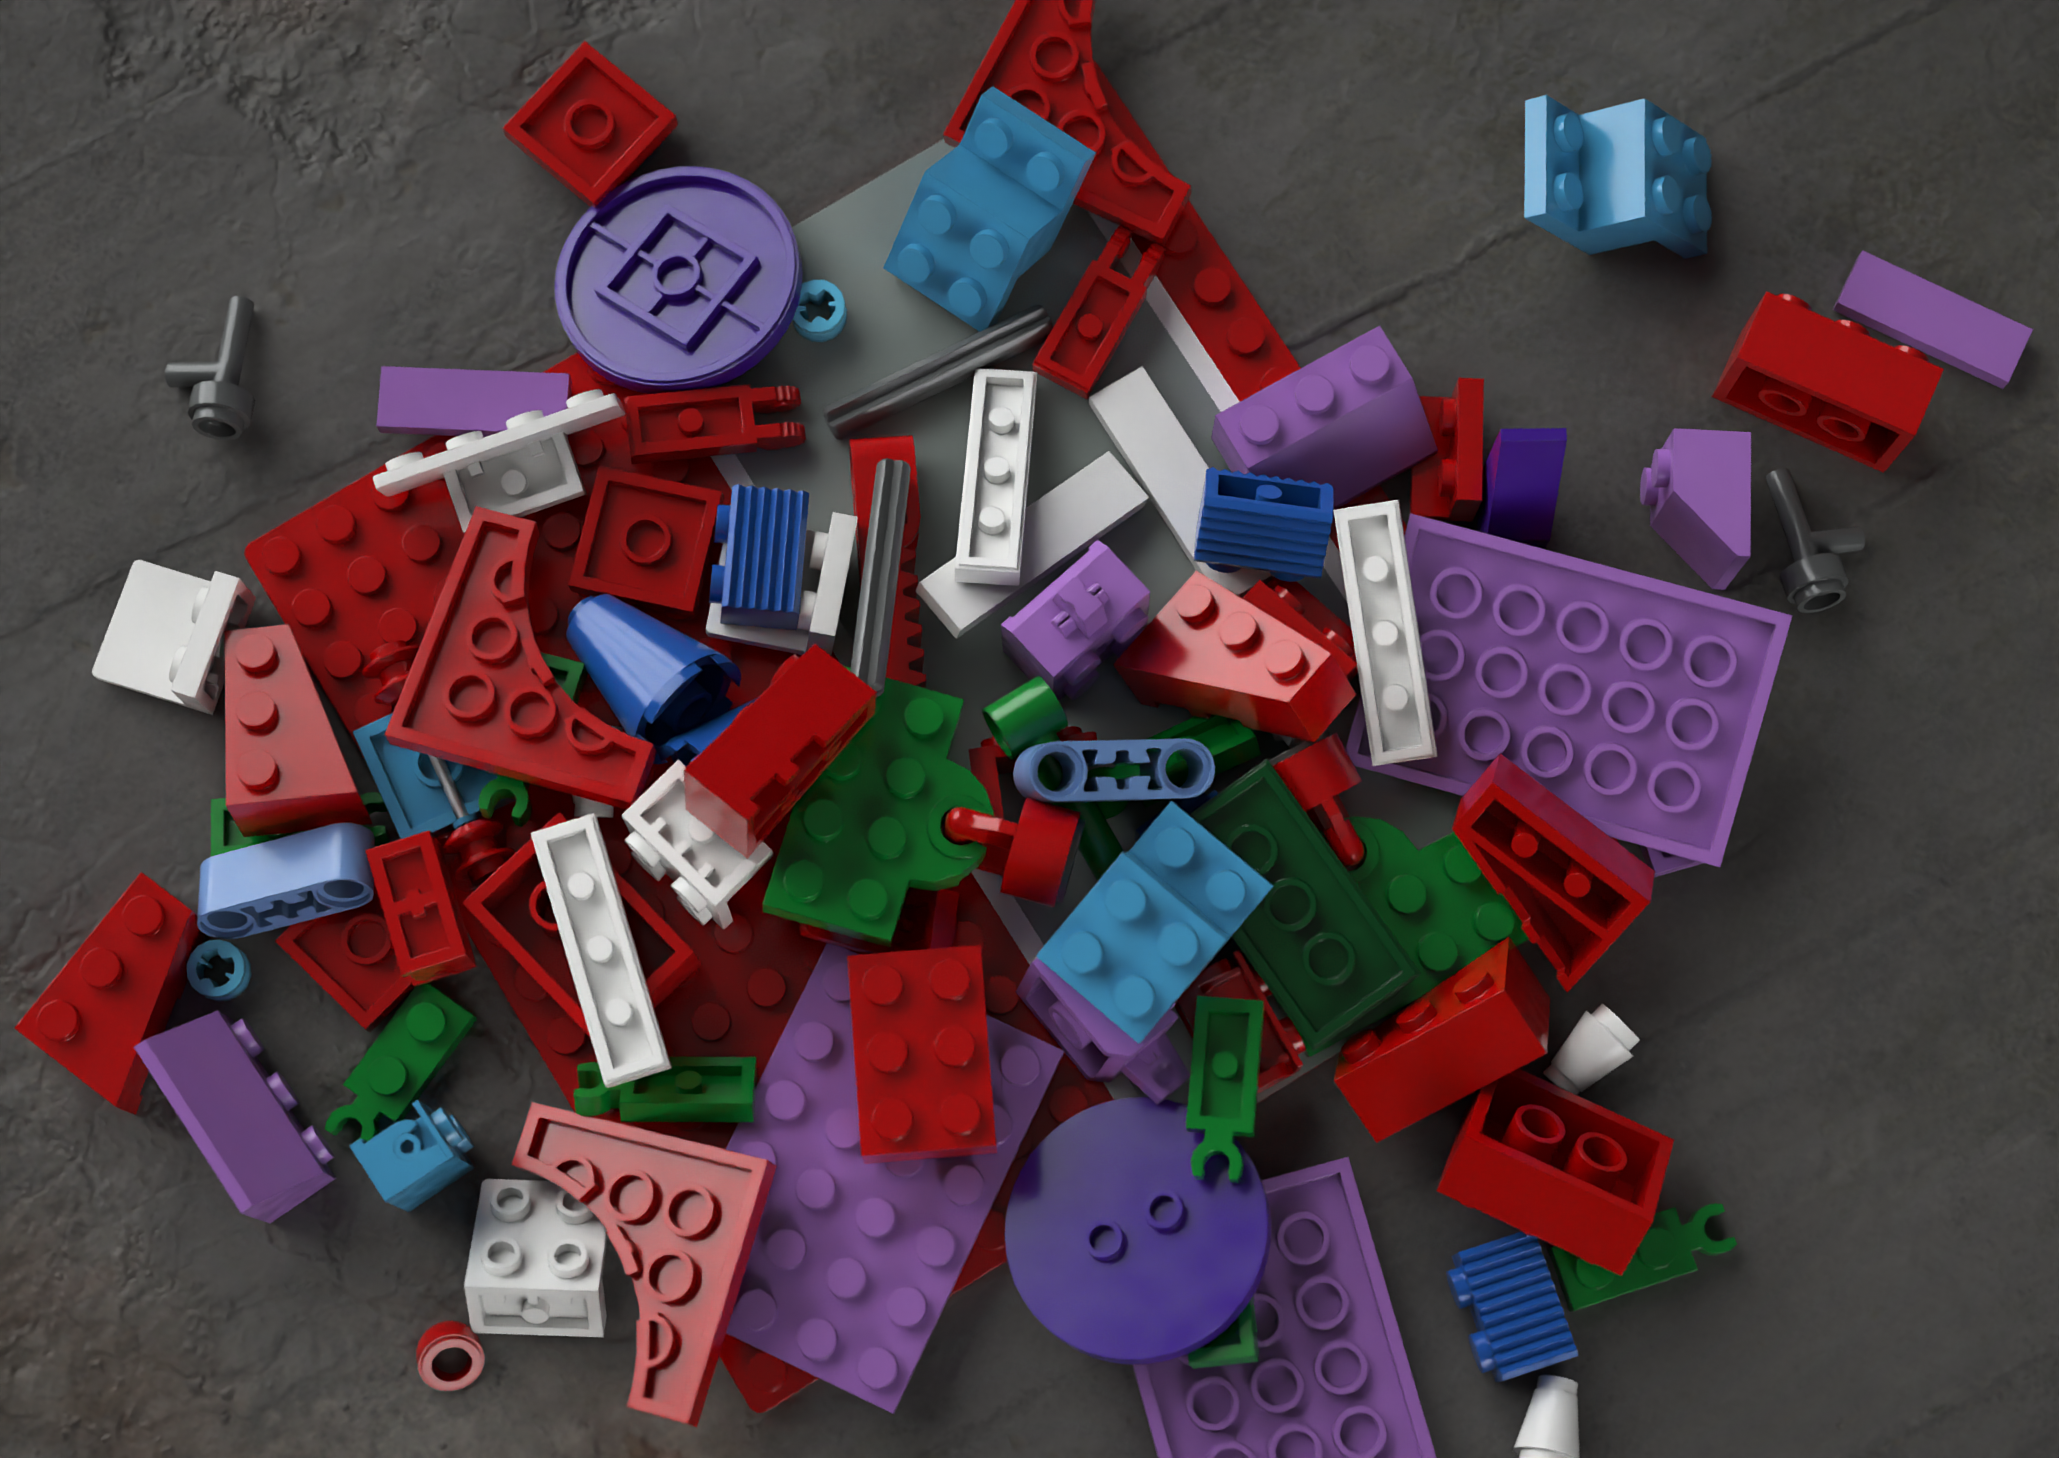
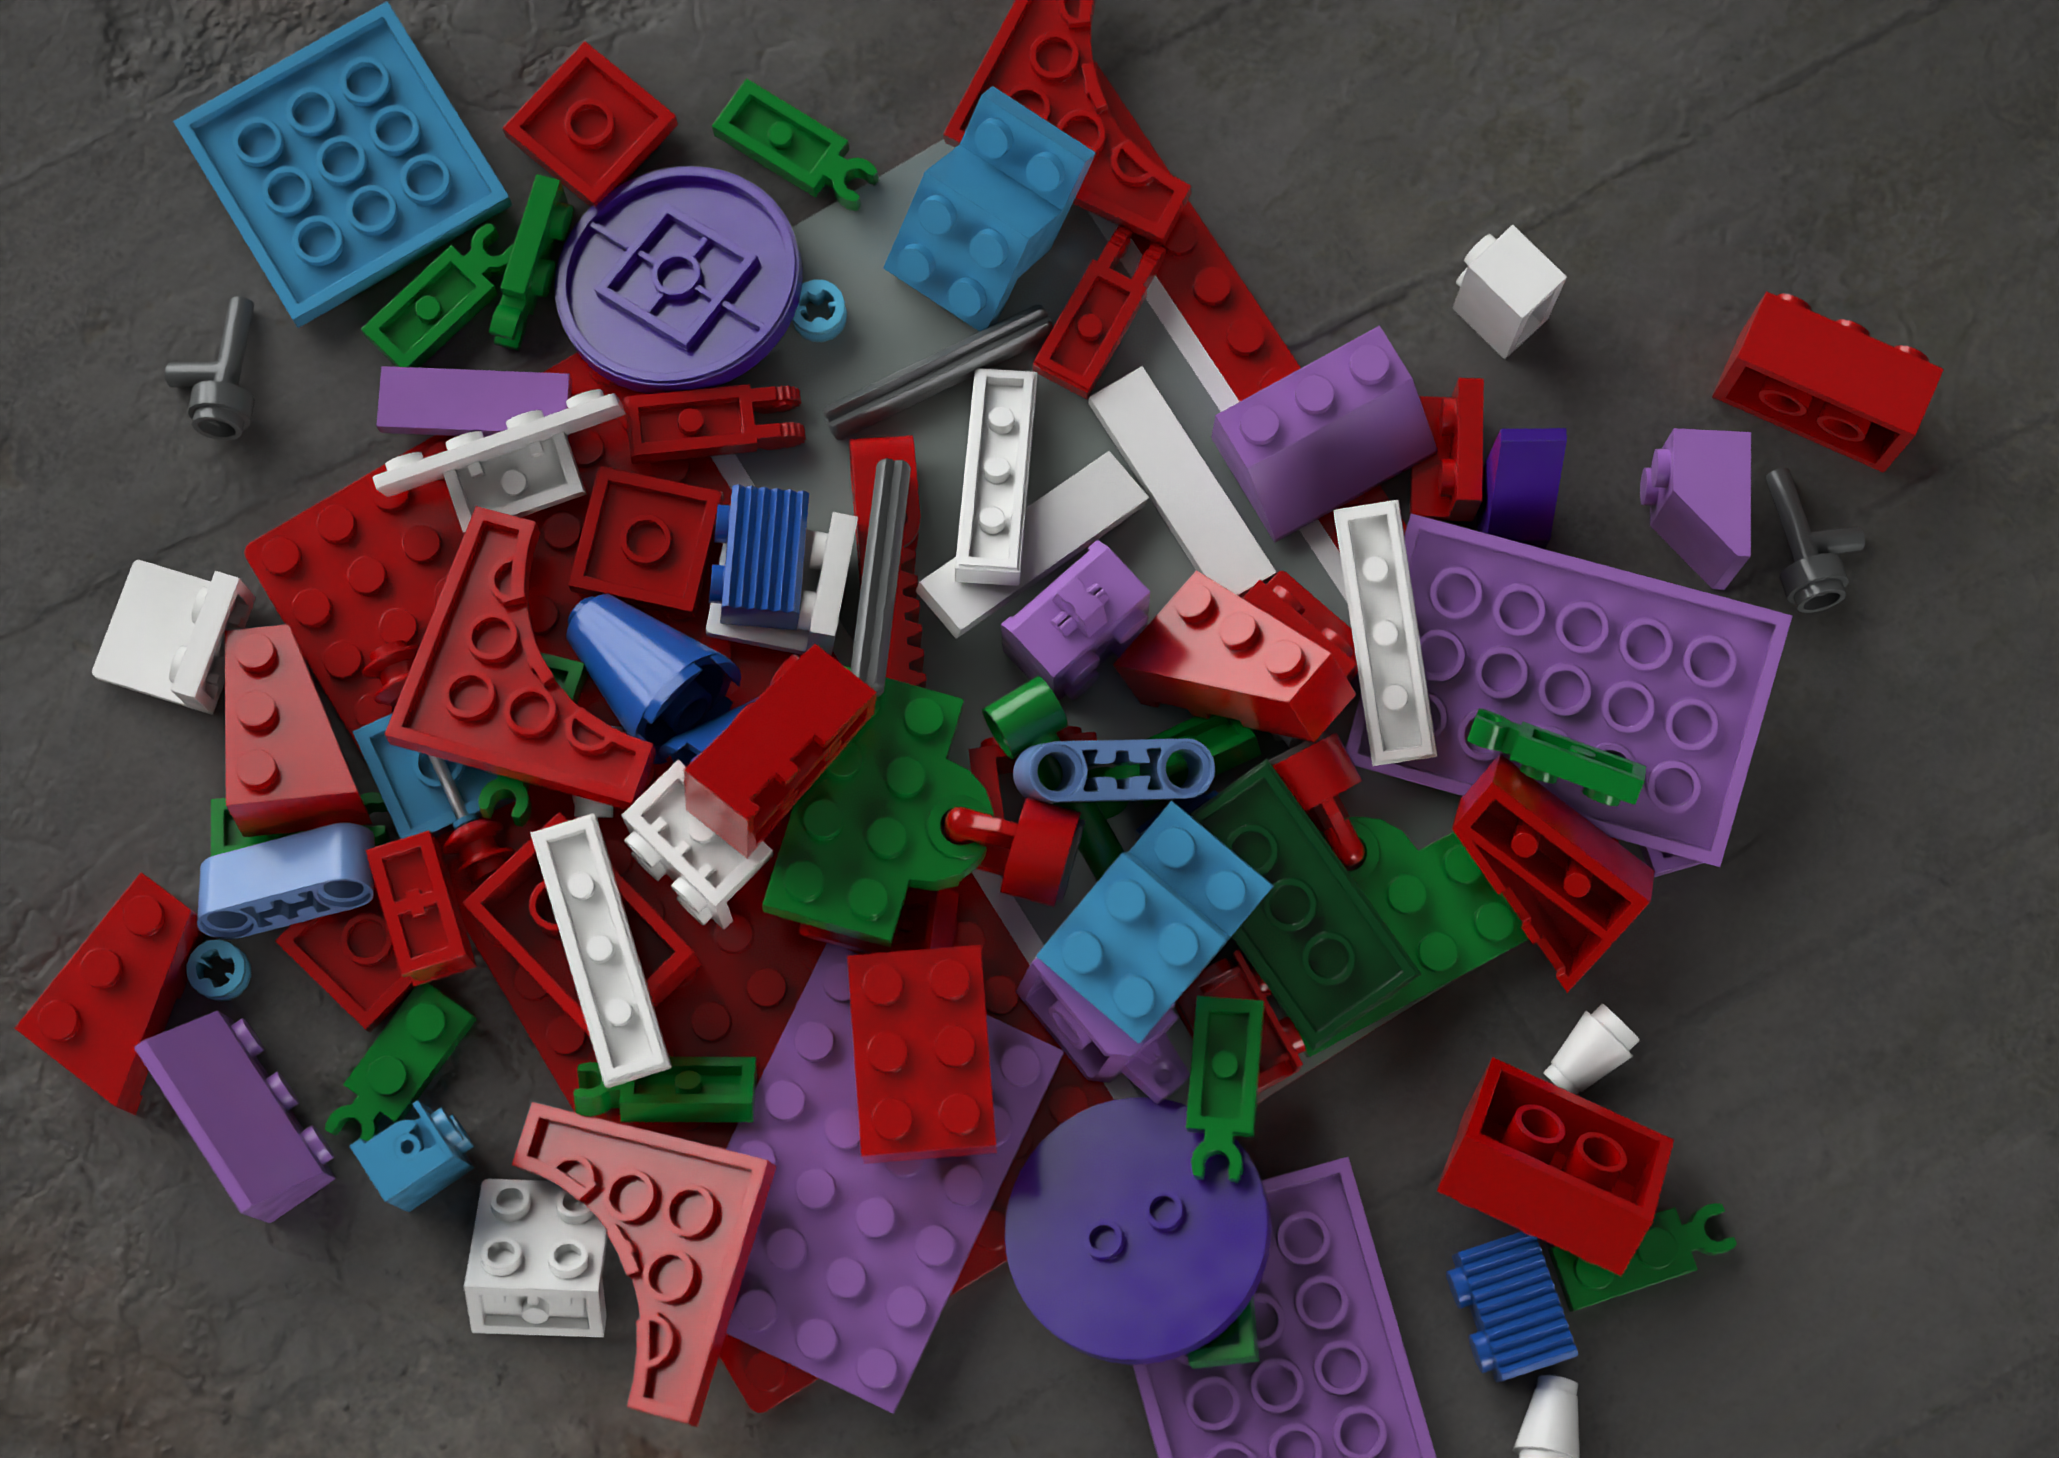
(343, 164): none -> dark azure plate
(438, 302): none -> green plate
(444, 1336): red piece -> none
(529, 265): none -> green plate
(791, 144): none -> green plate
(1263, 524): blue brick -> none
(1446, 1043): red wedge -> none
(1507, 290): none -> white brick
(1553, 756): none -> green plate
(1616, 177): dark azure bracket -> none
(1933, 319): medium lavender tile -> none

